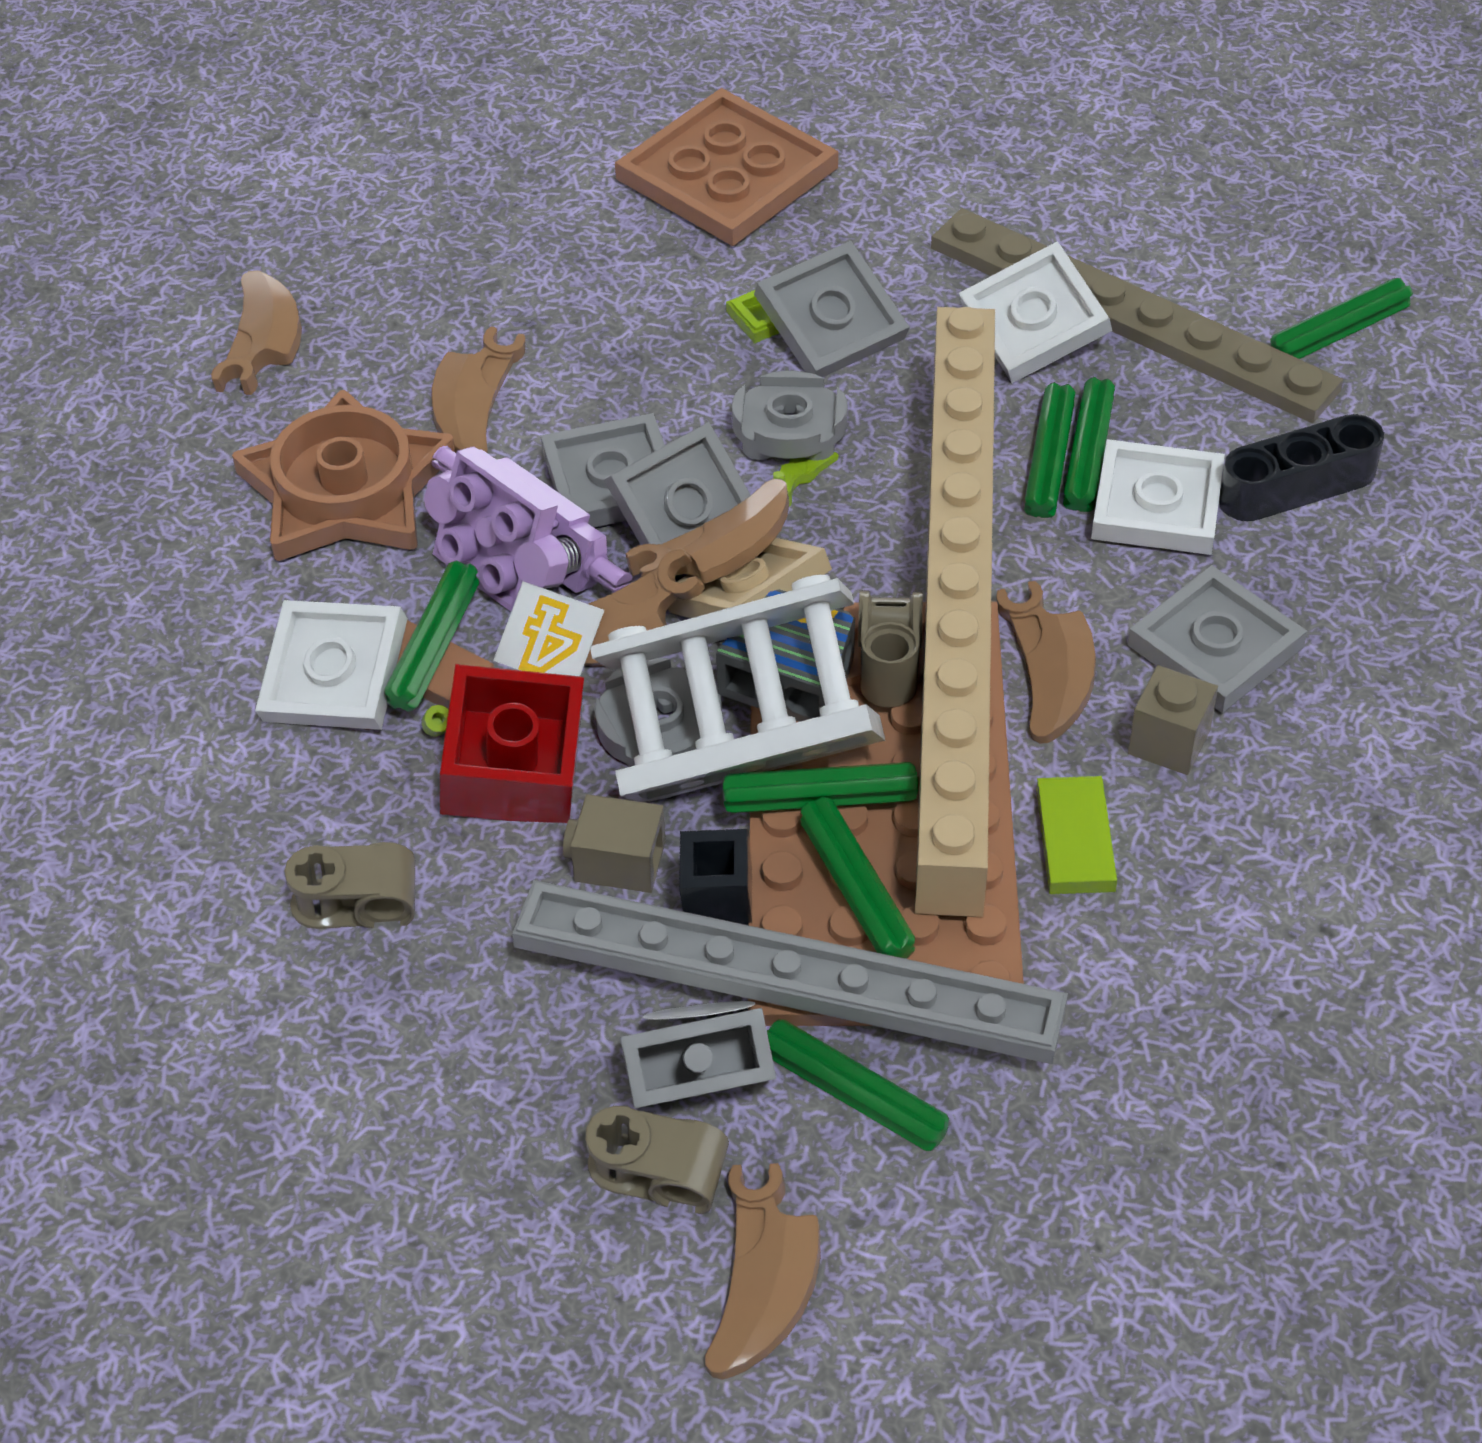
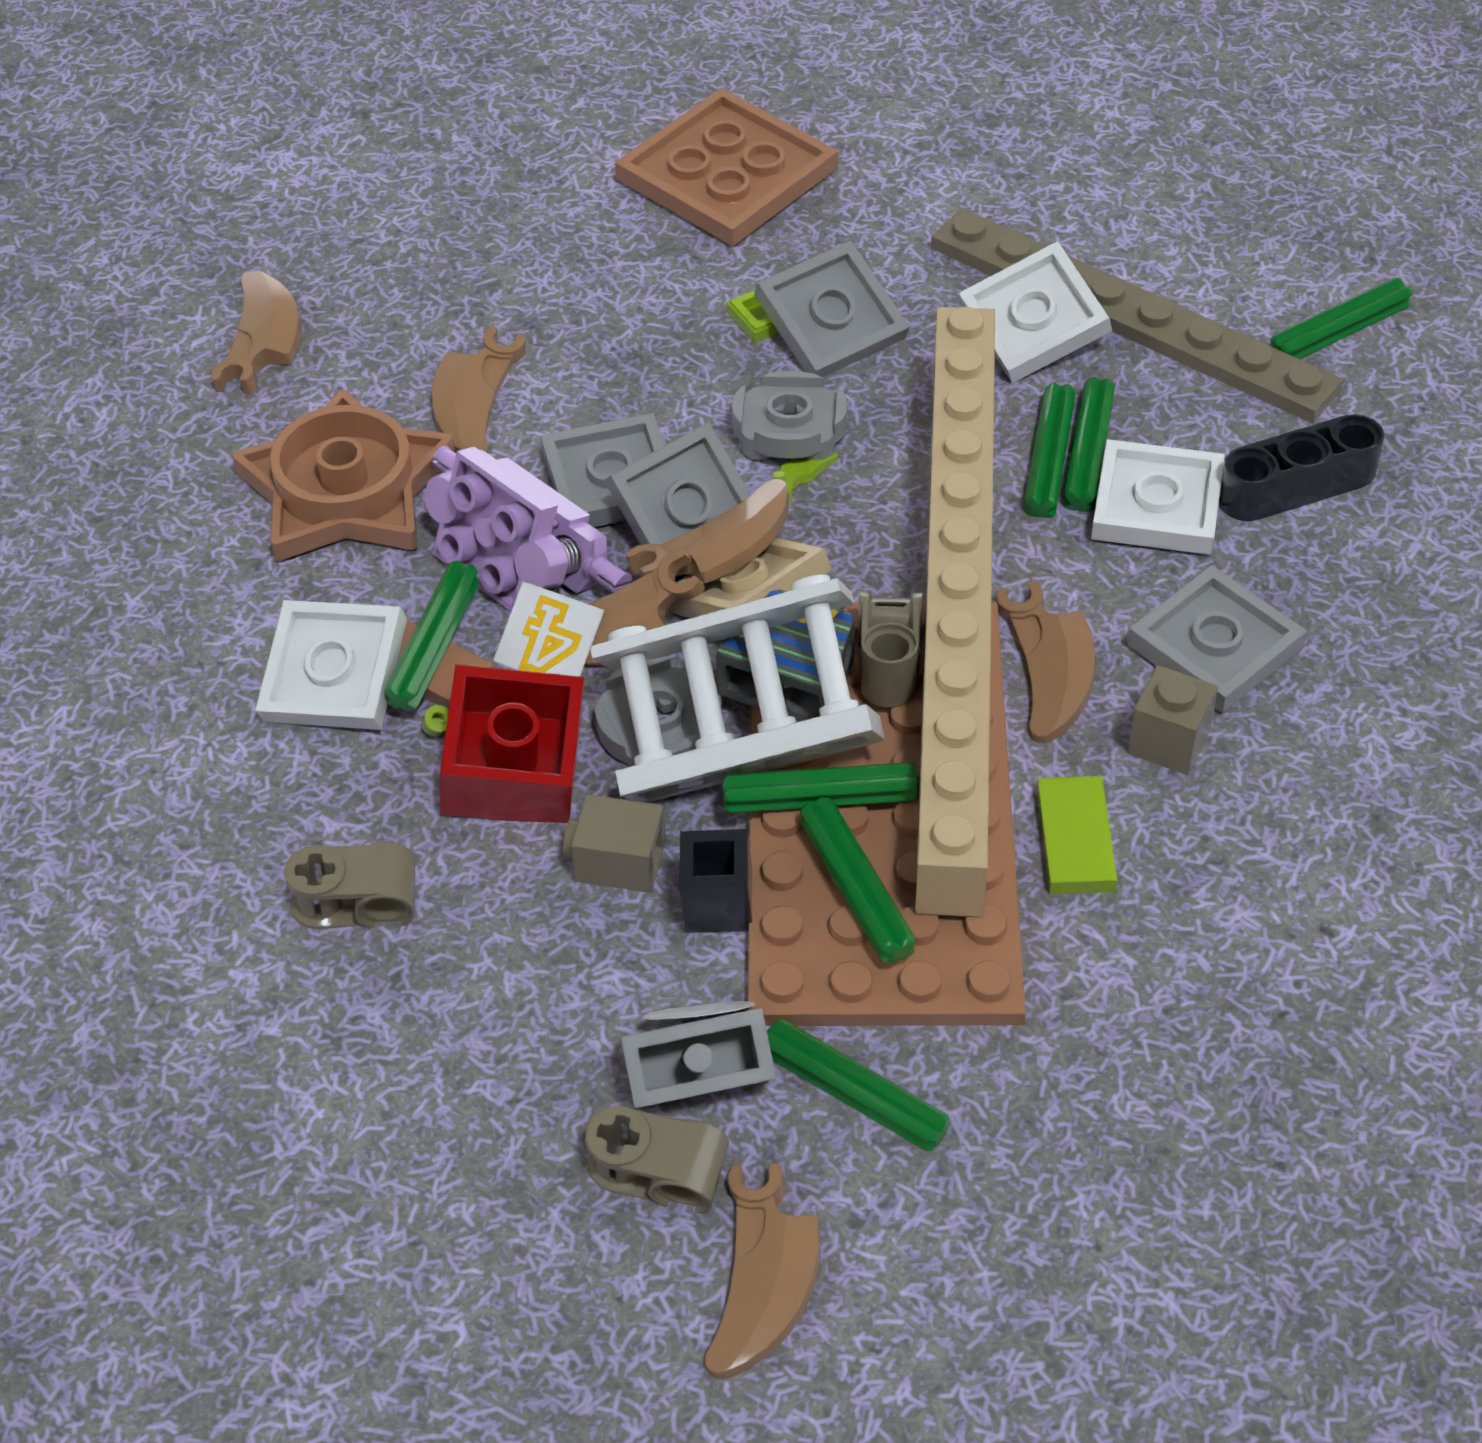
(792, 971): light grey tile -> none

